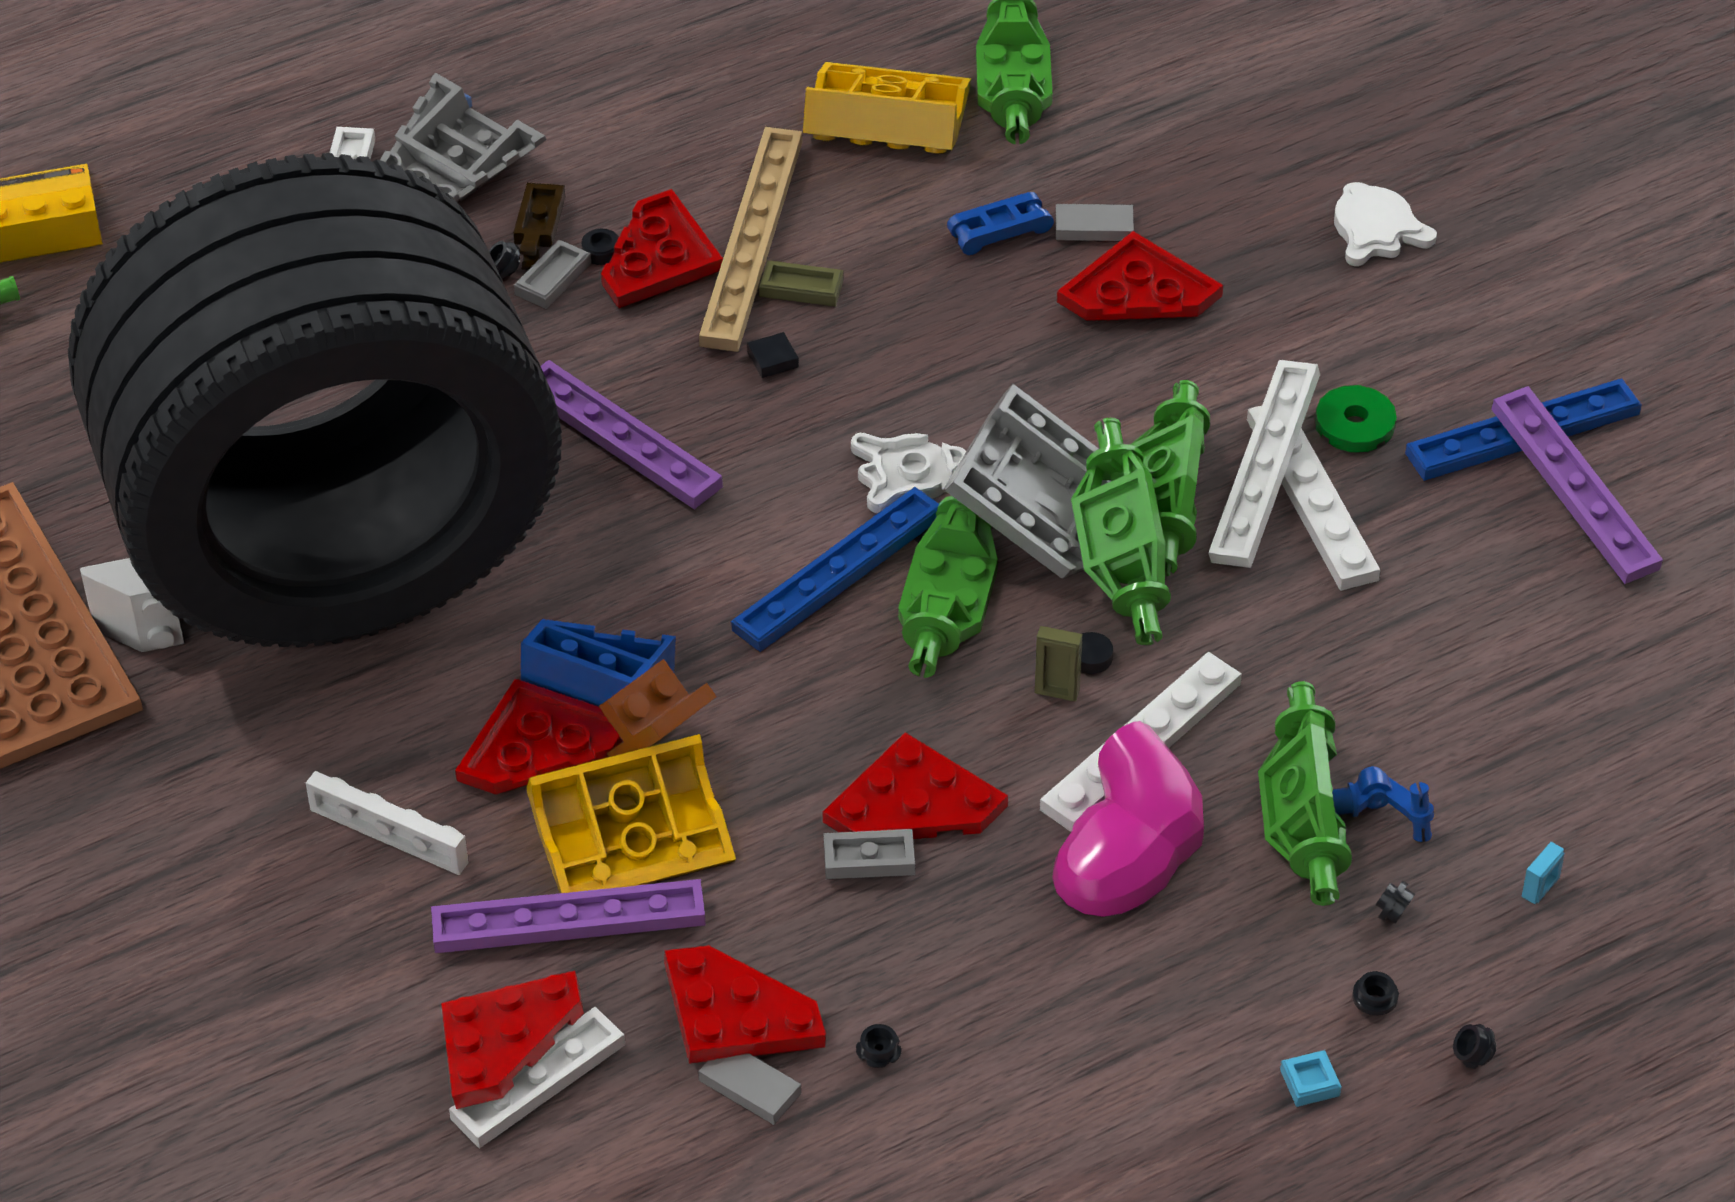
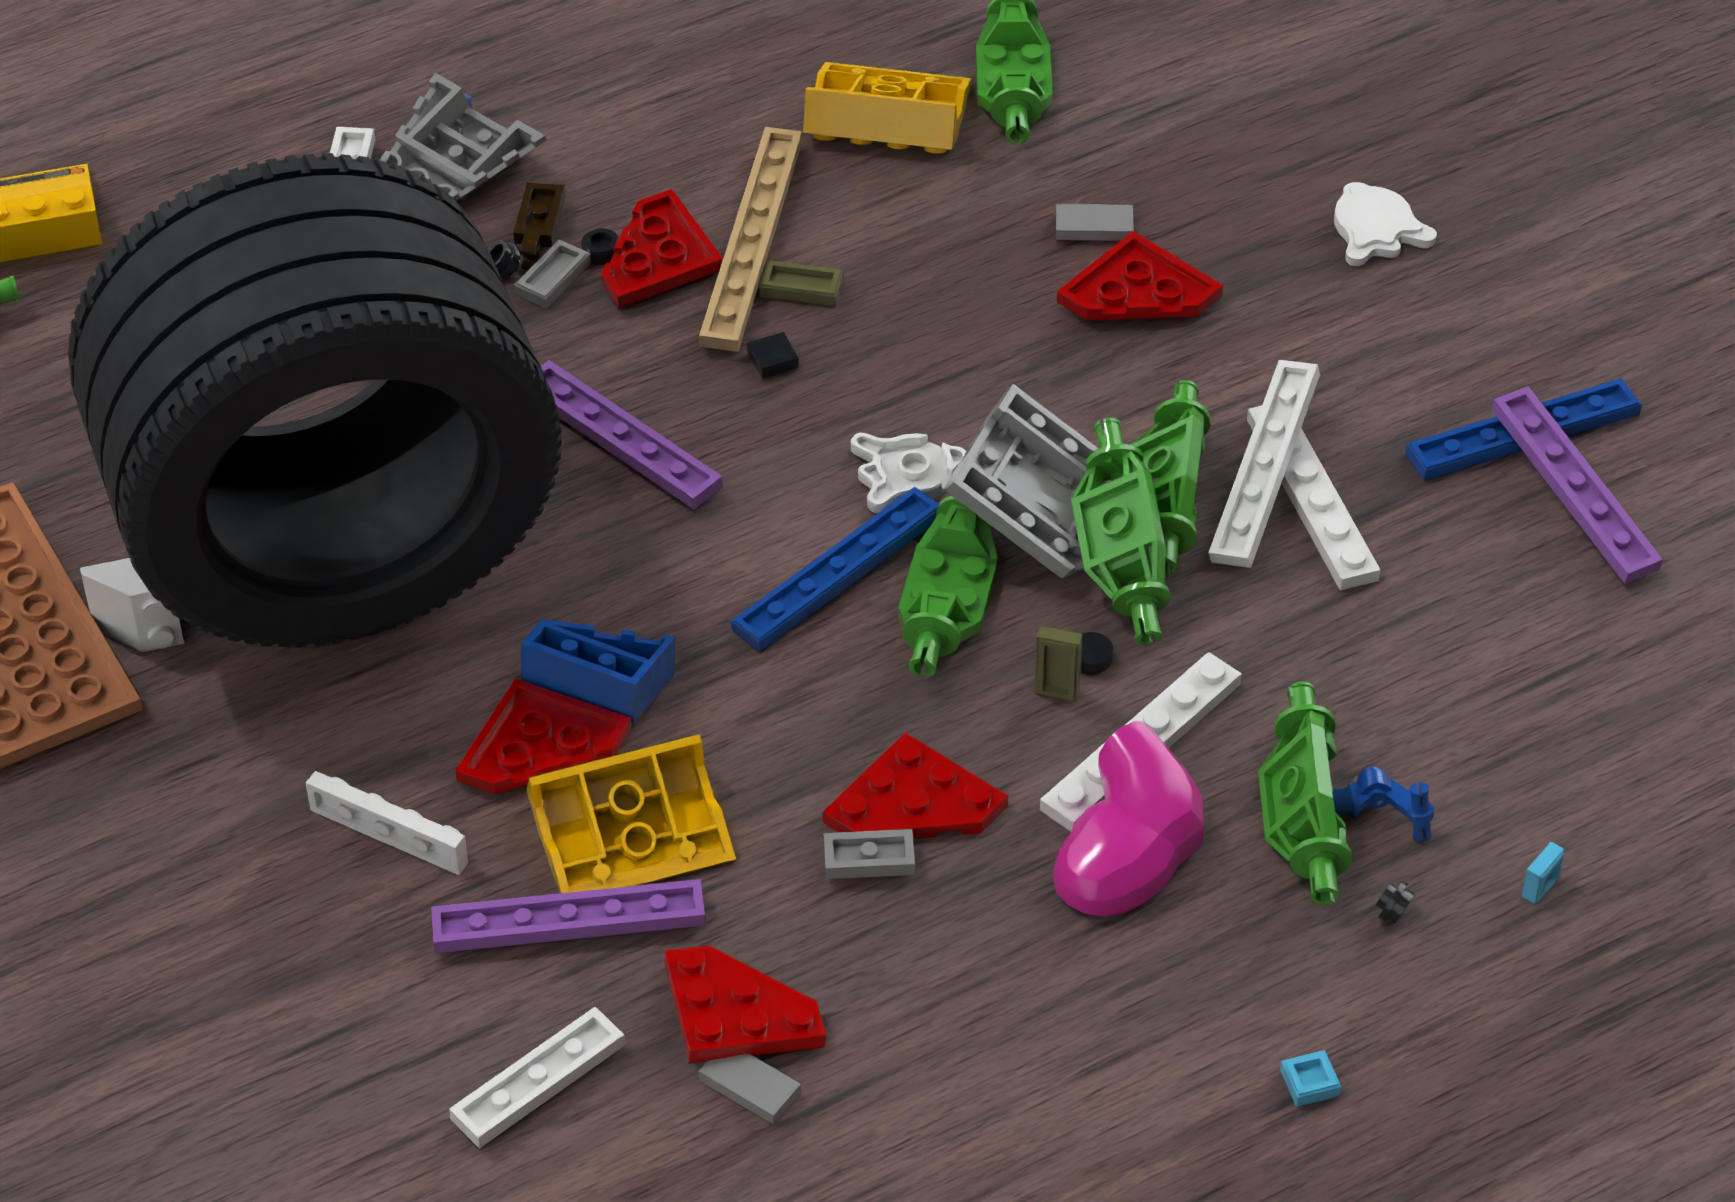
(503, 1031): red plate -> none
(652, 708): dark orange bracket -> none
(879, 1037): black plate -> none
(999, 222): blue plate -> none
(1357, 401): green tile -> none
(1375, 984): black plate -> none
(1474, 1045): black plate -> none

